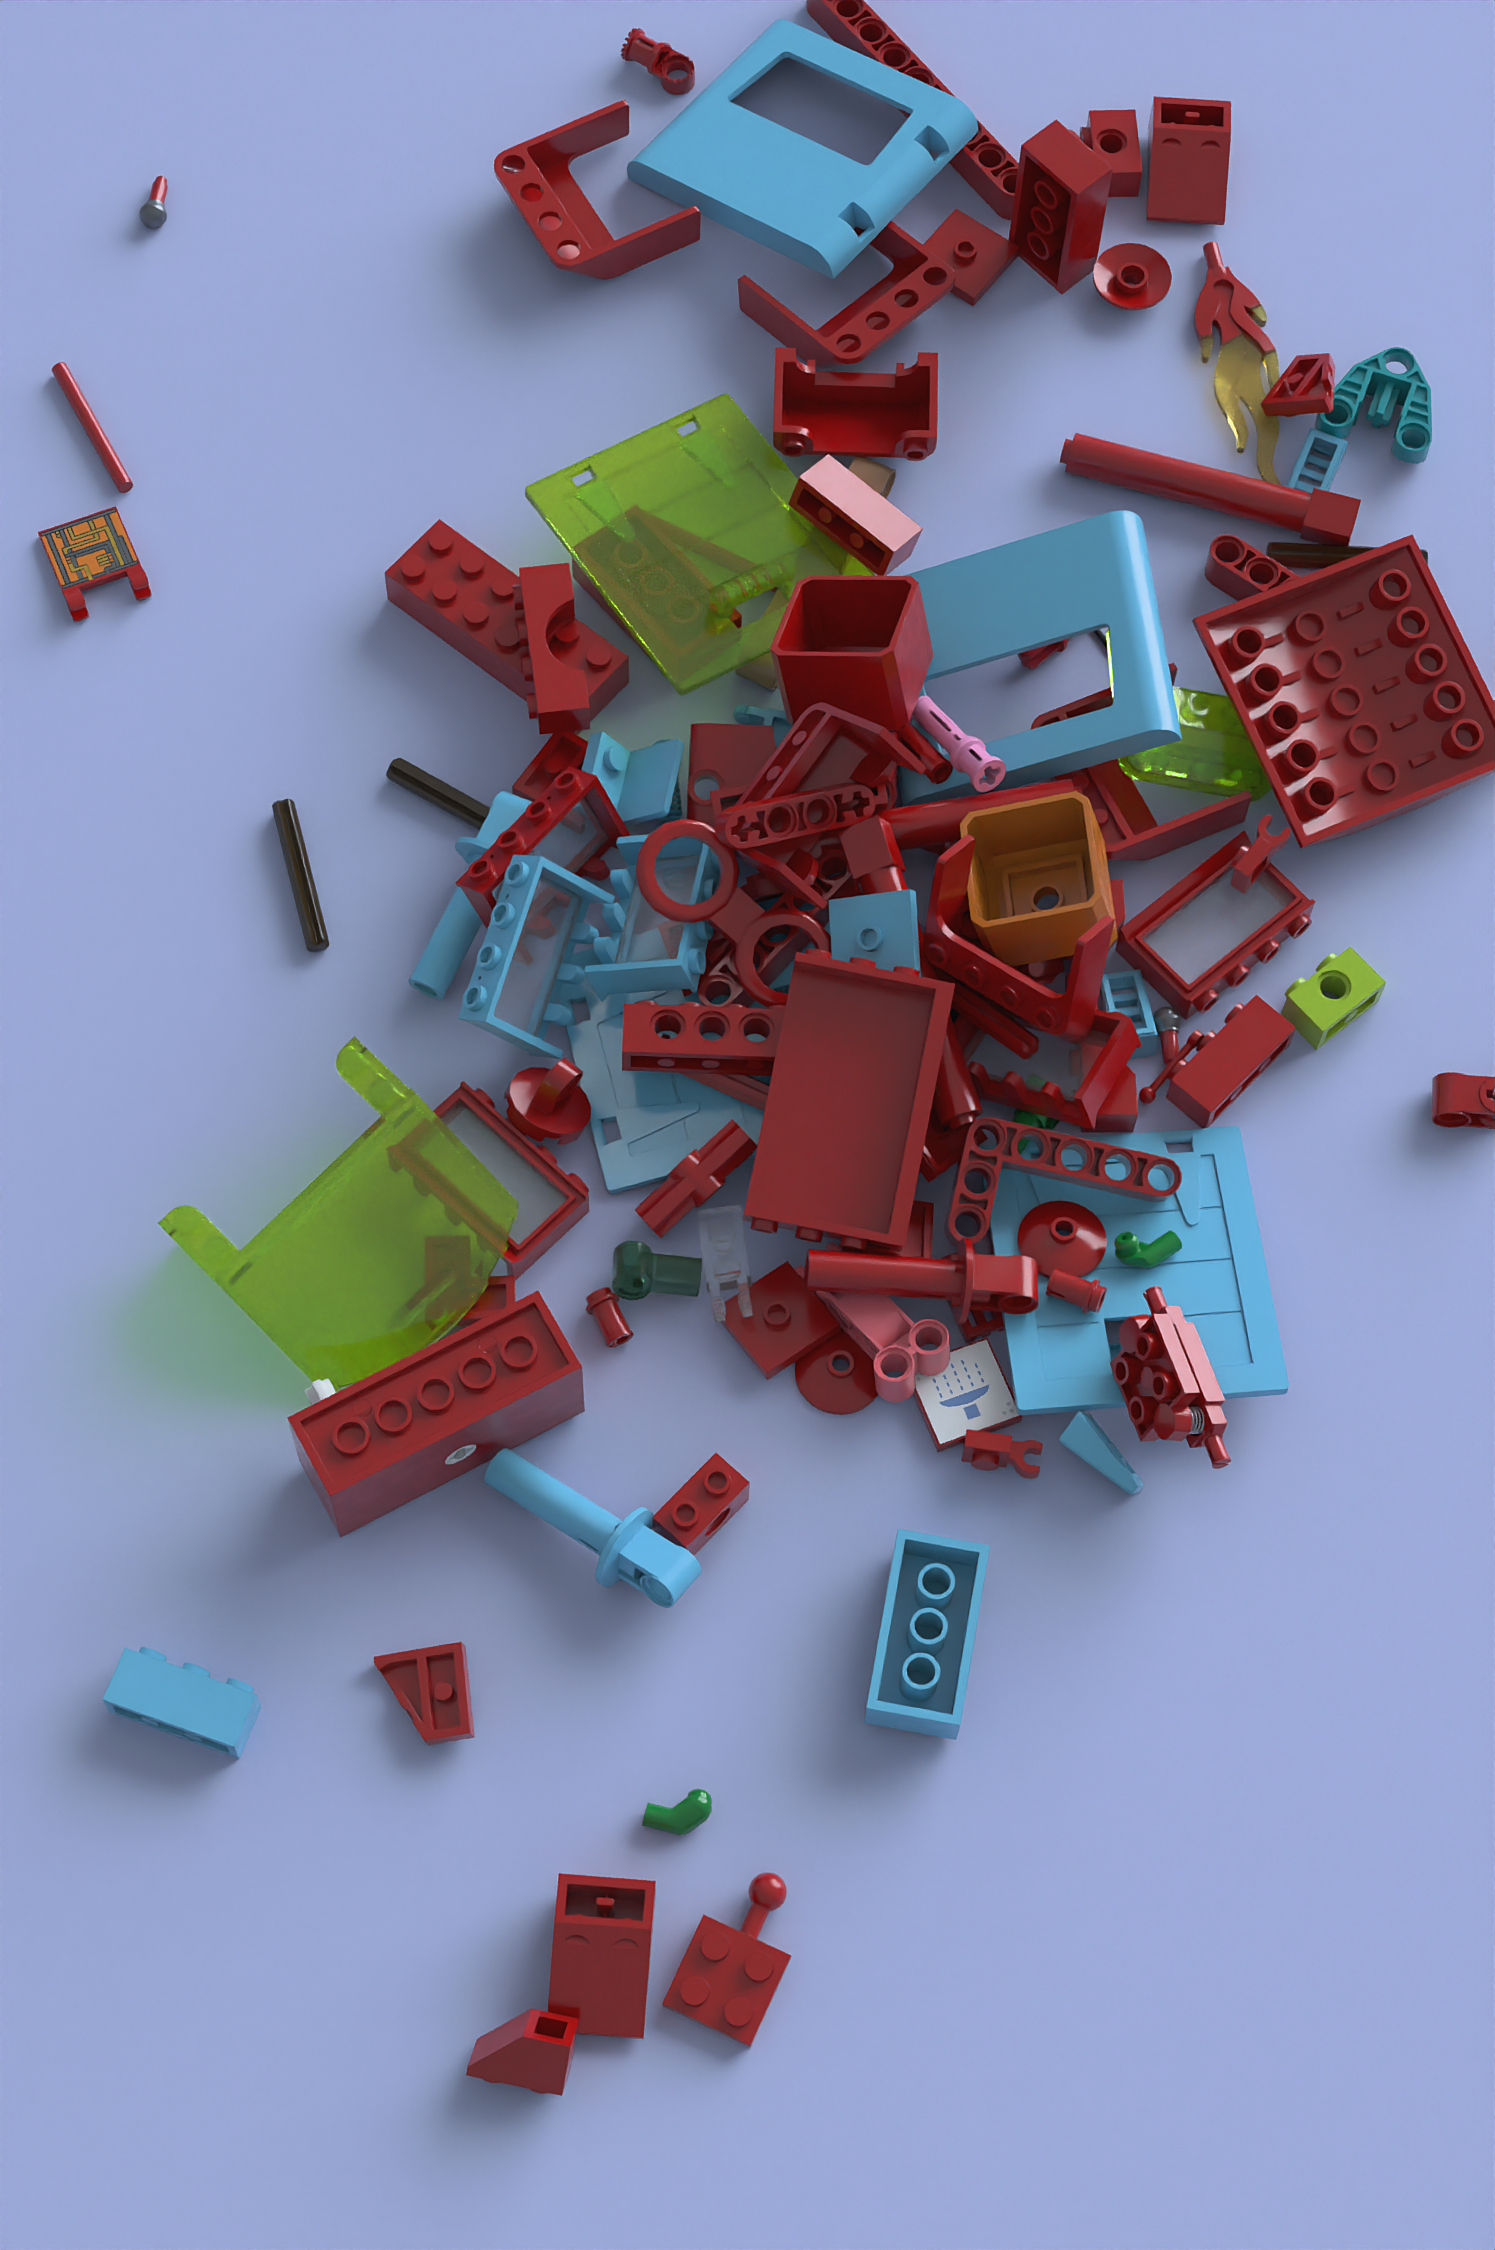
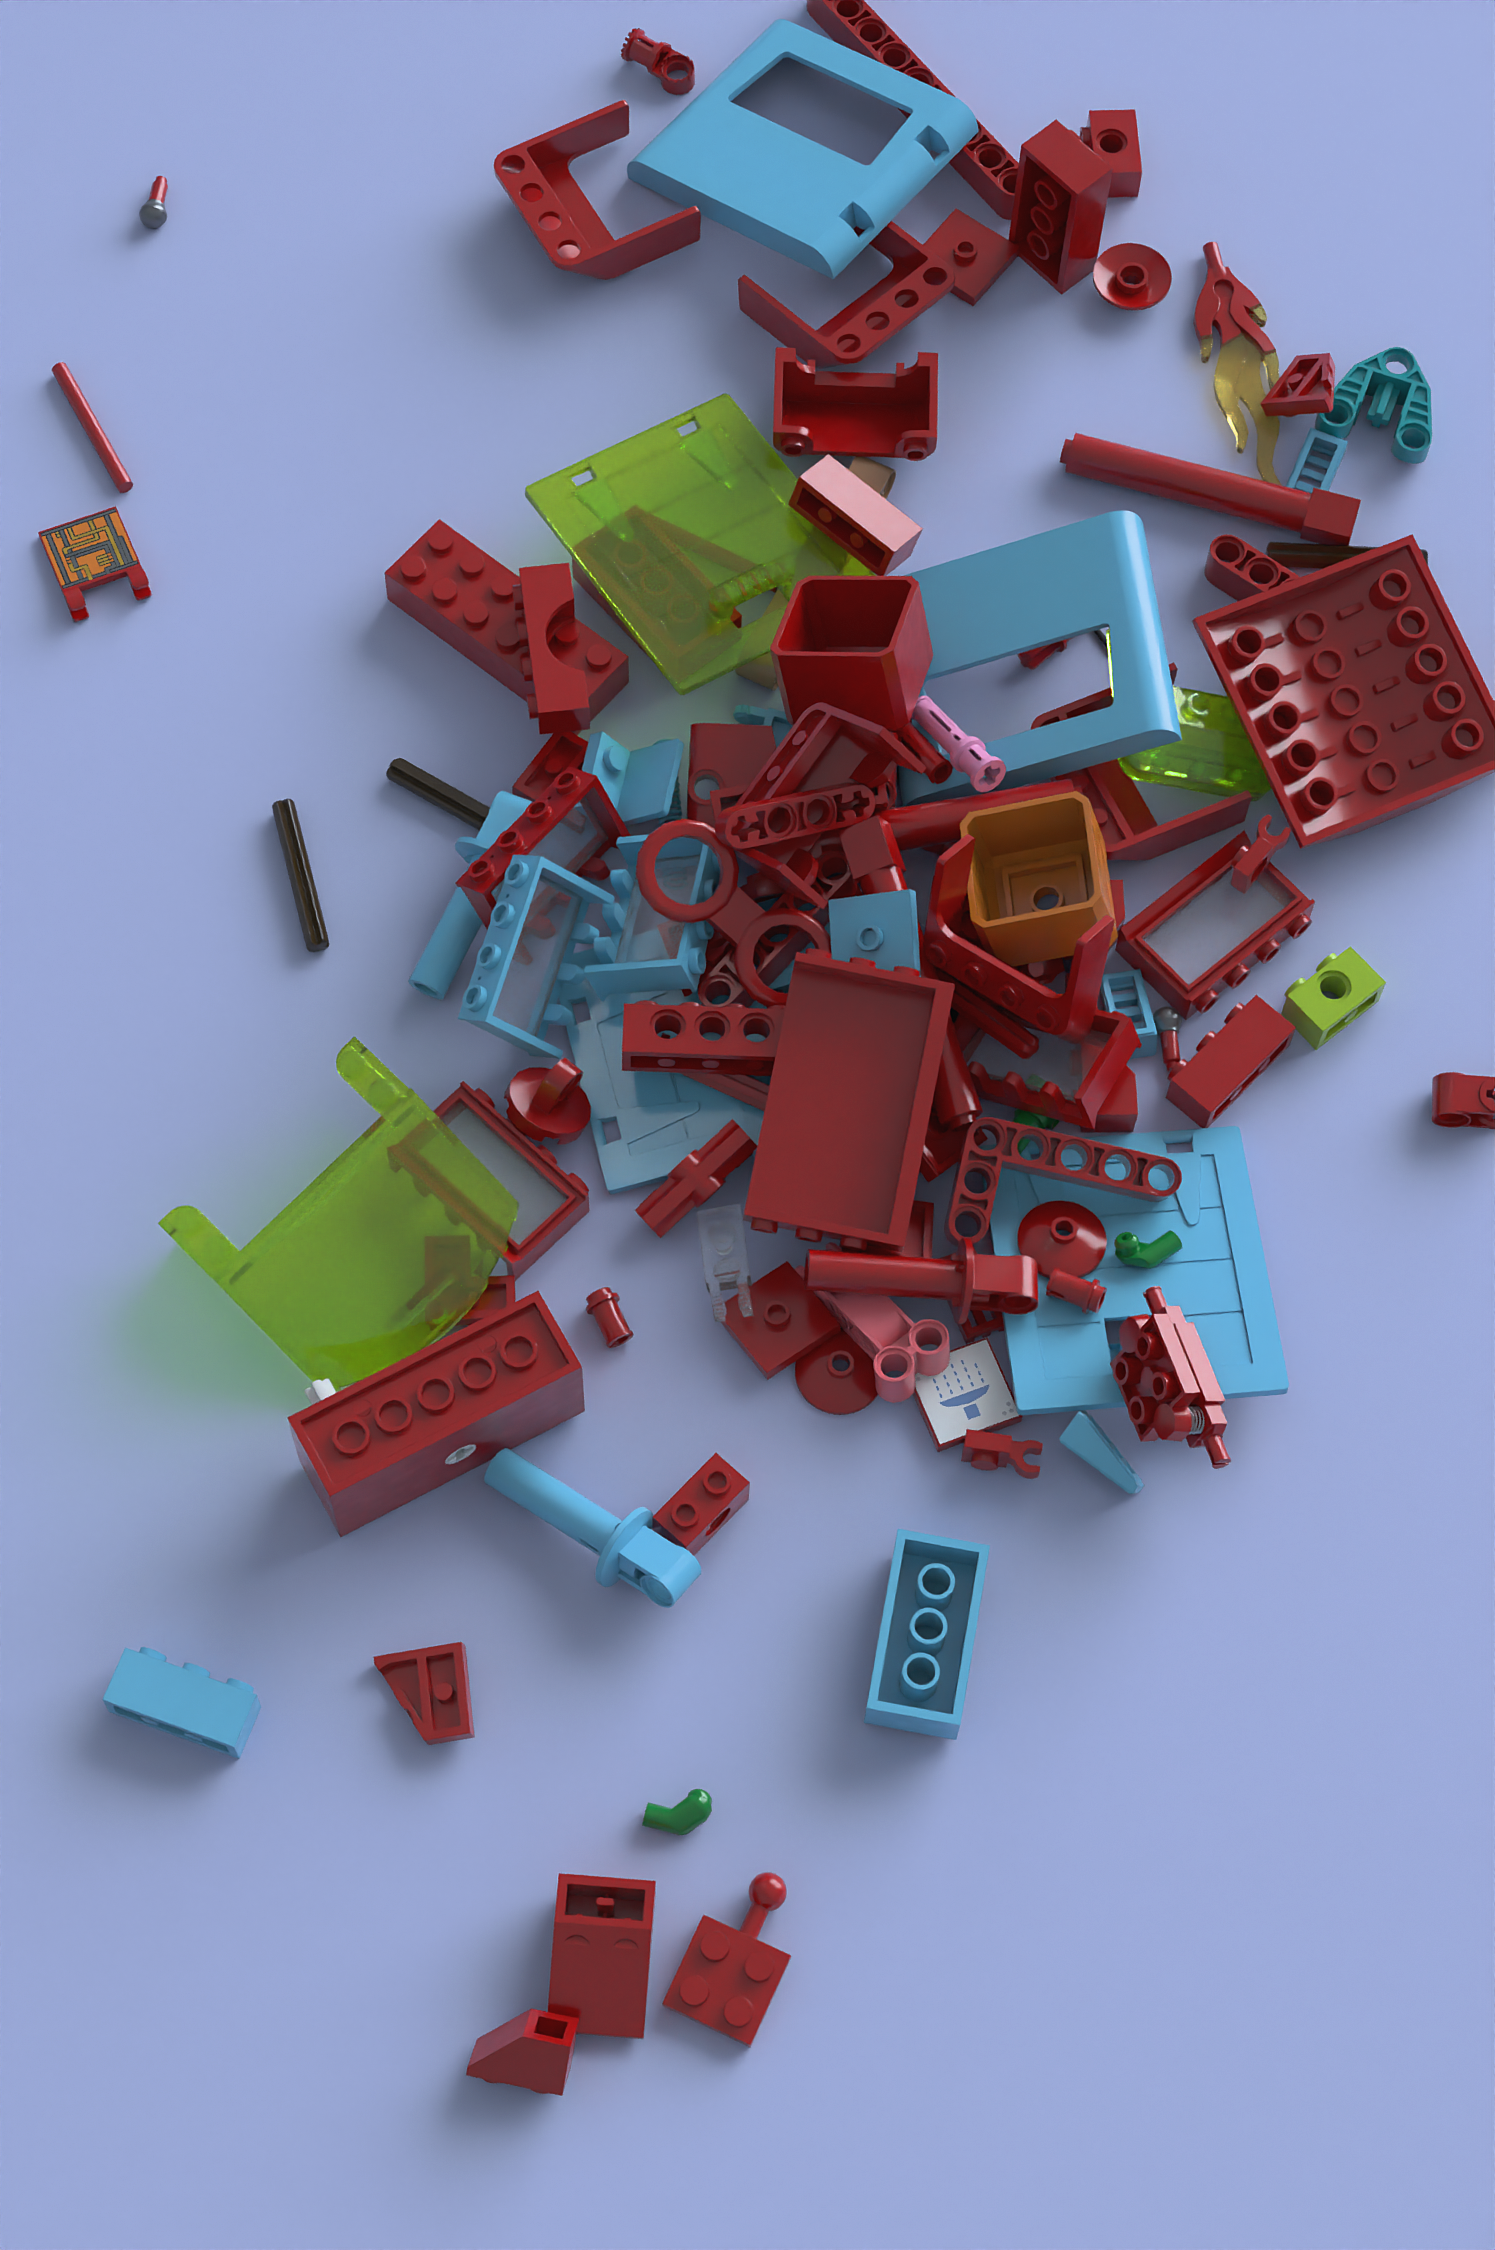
(641, 1271): piece -> none
(1147, 1094): red hinge -> none
(1188, 160): red slope -> none

